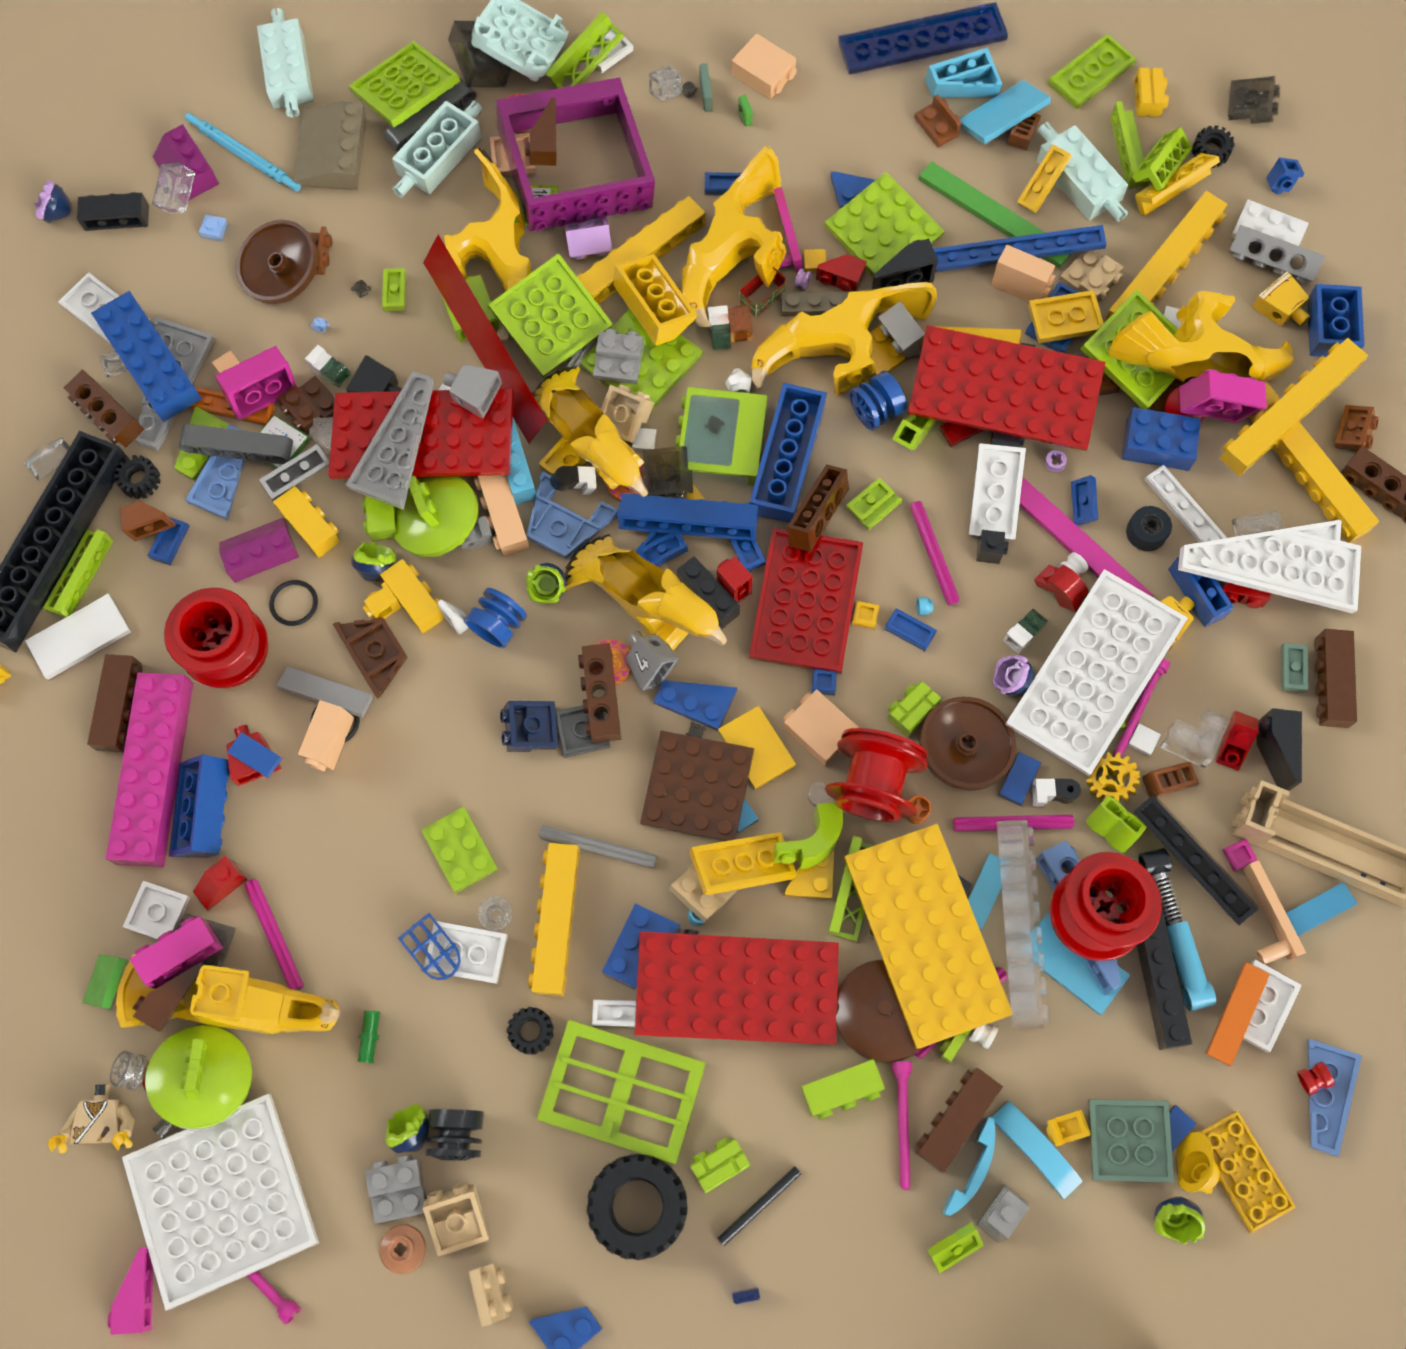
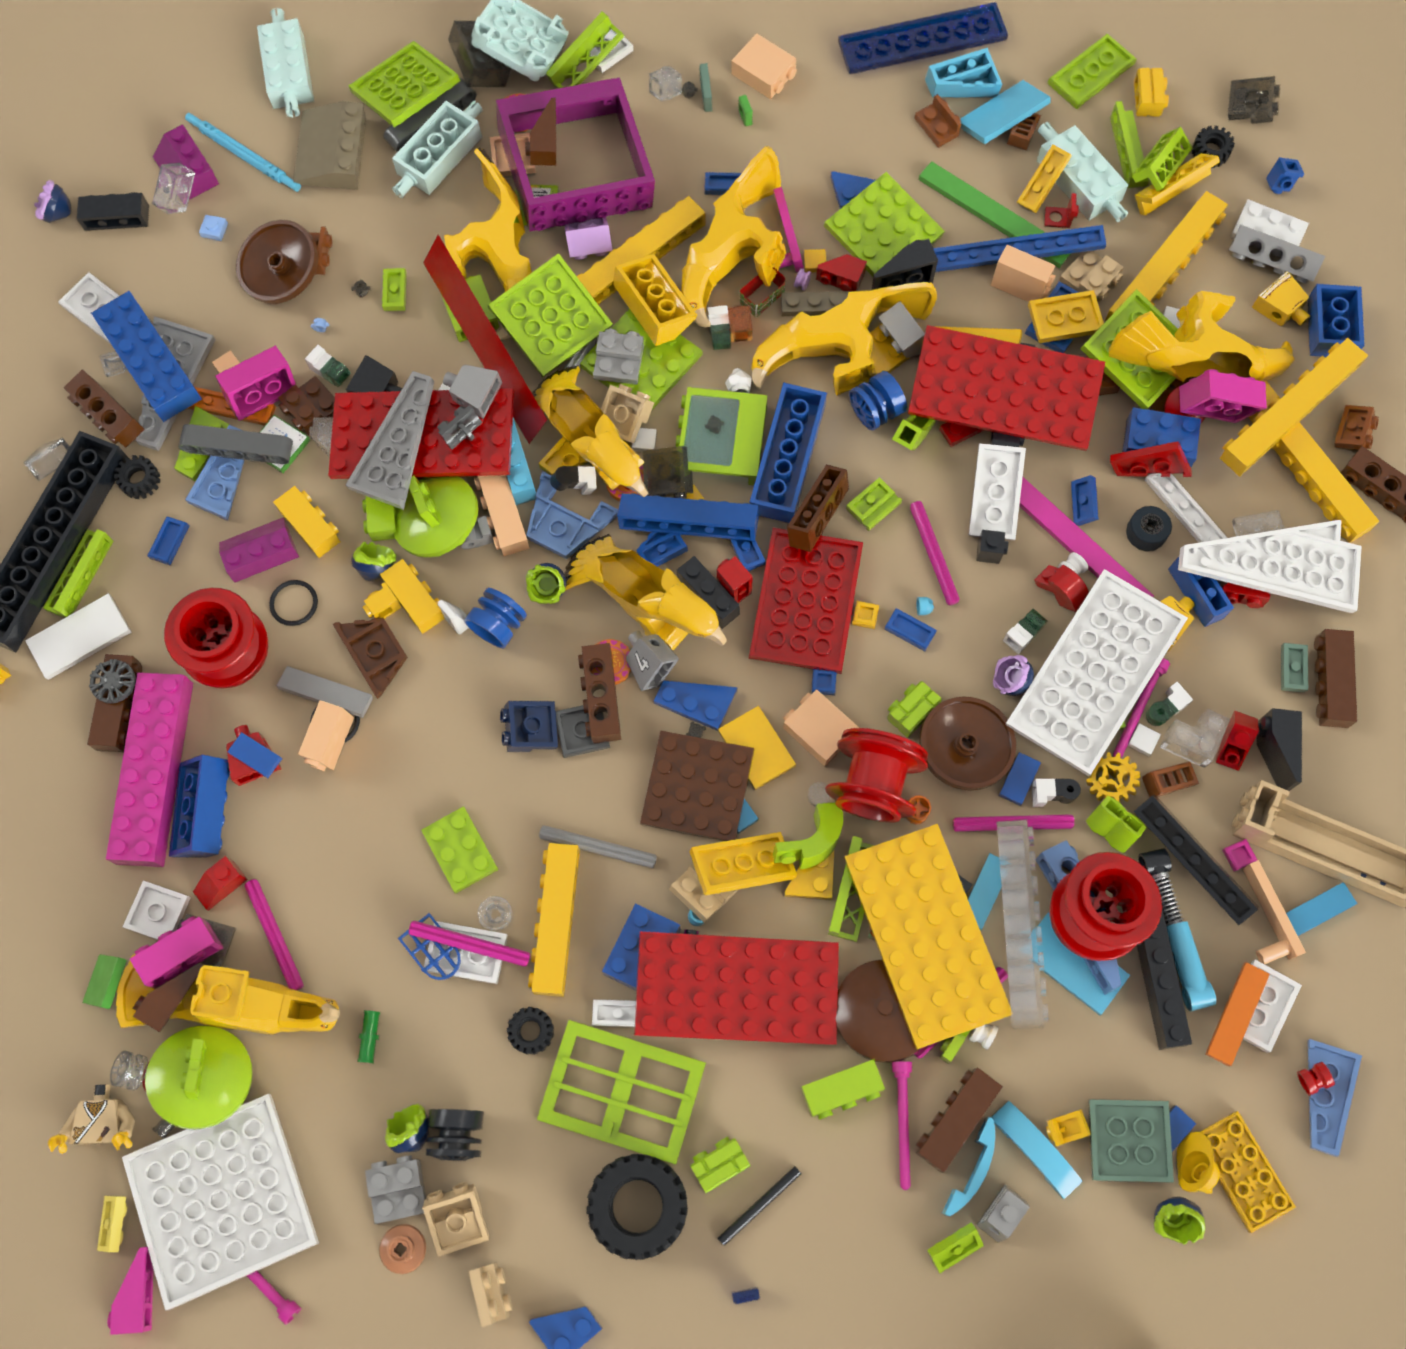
(111, 1224): none -> light yellow plate
(112, 681): none -> dark grey wheel
(143, 520): dark orange slope -> none
(294, 472): light grey brick -> none
(460, 427): none -> dark grey hips
(469, 943): none -> dark pink axle
(1055, 454): lavender bush -> none
(1066, 213): none -> red bracket
(1156, 459): none -> red wing
(1164, 710): none -> leg

